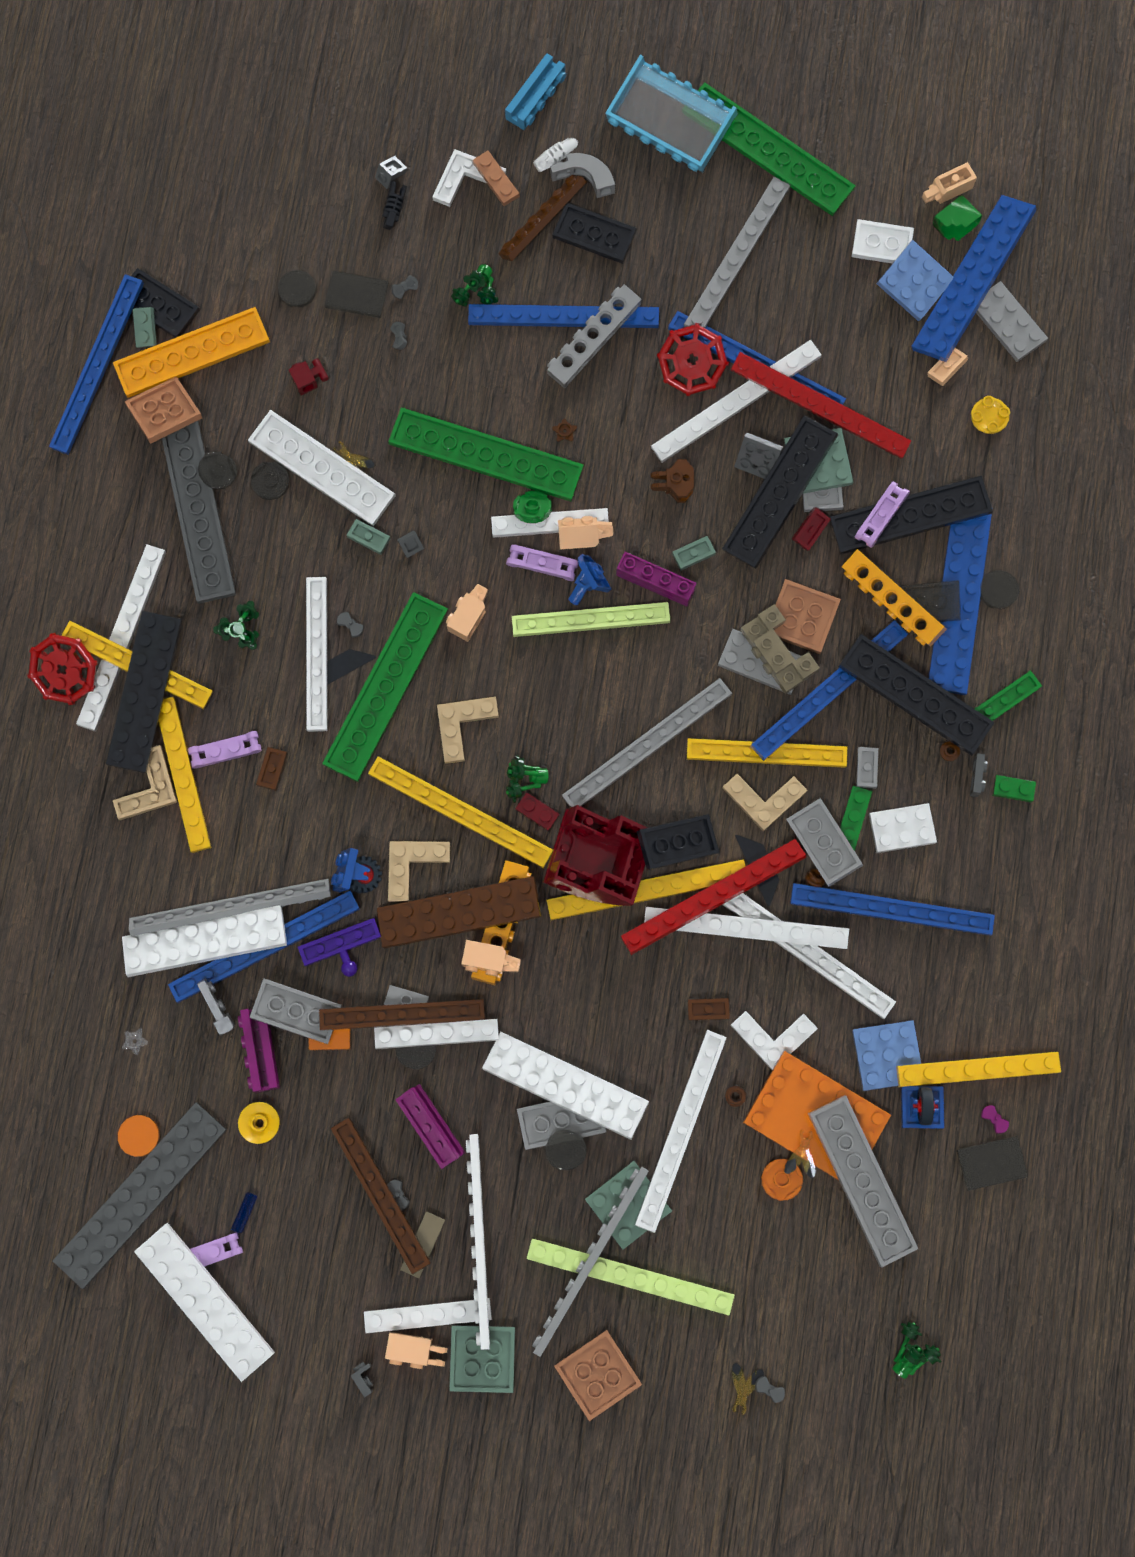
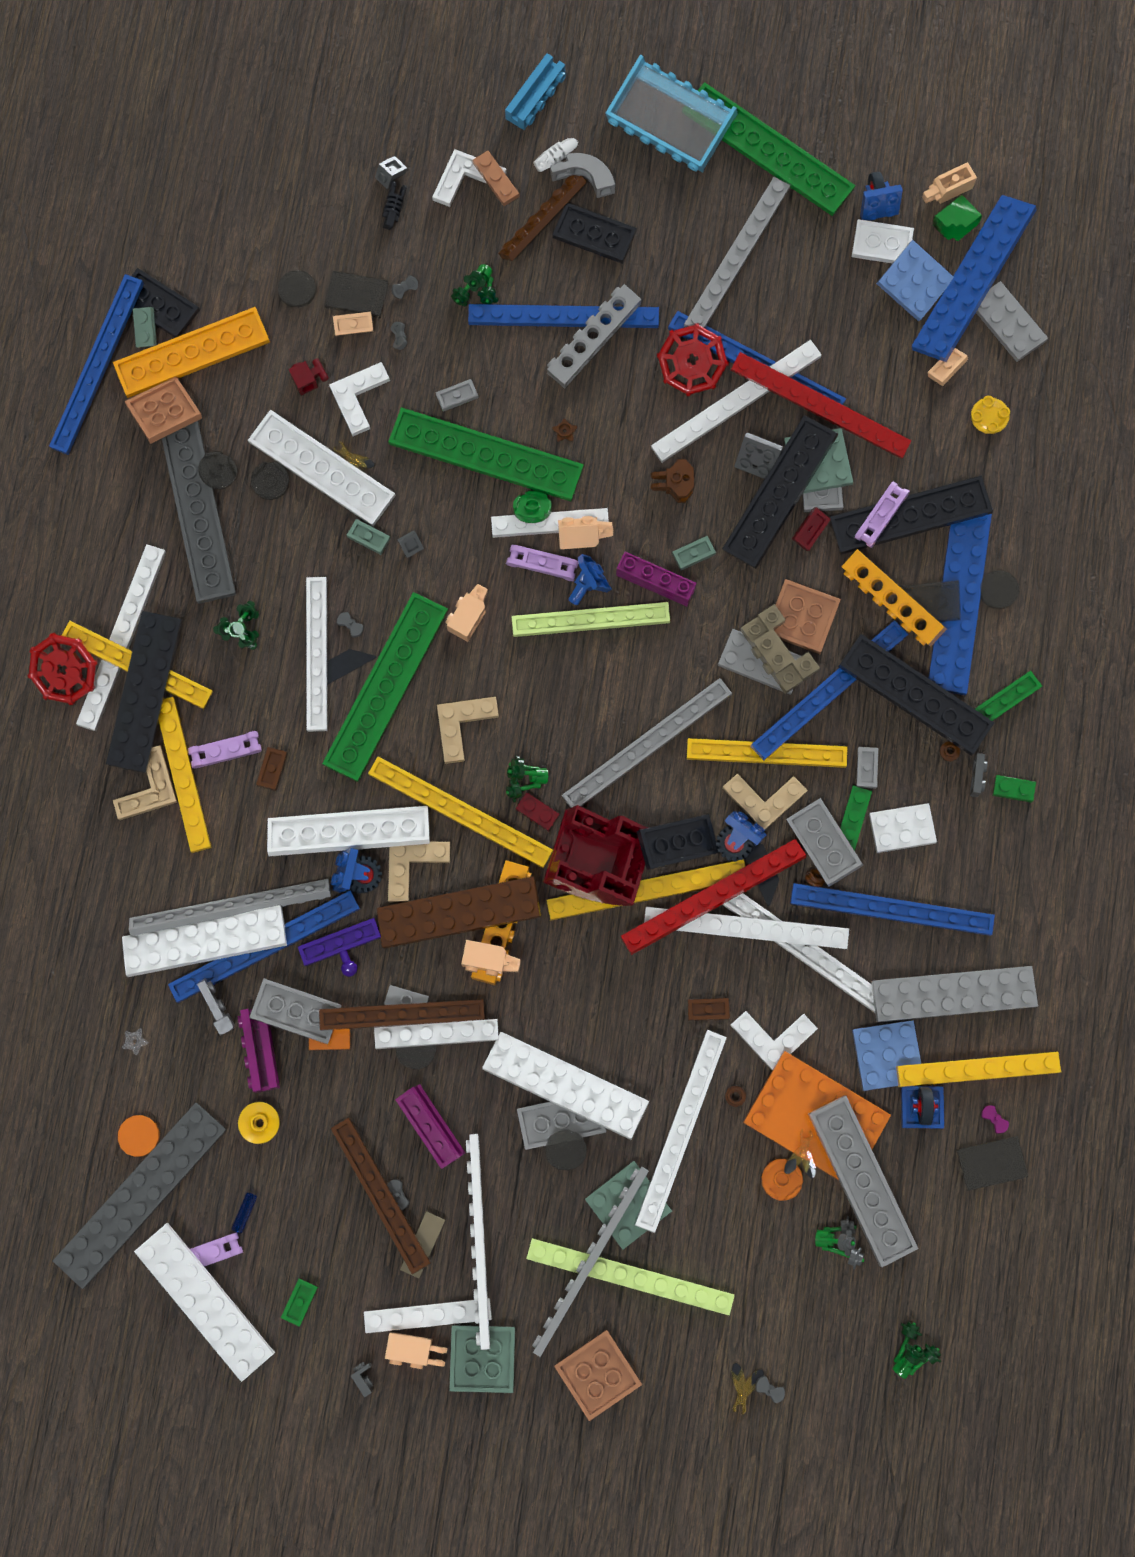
(299, 1302): none -> green plate
(348, 830): none -> white plate
(353, 323): none -> light nougat plate
(353, 385): none -> white plate
(456, 395): none -> light grey plate
(739, 837): none -> plate
(845, 1242): none -> plant
(880, 198): none -> blue plate
(954, 994): none -> light grey plate

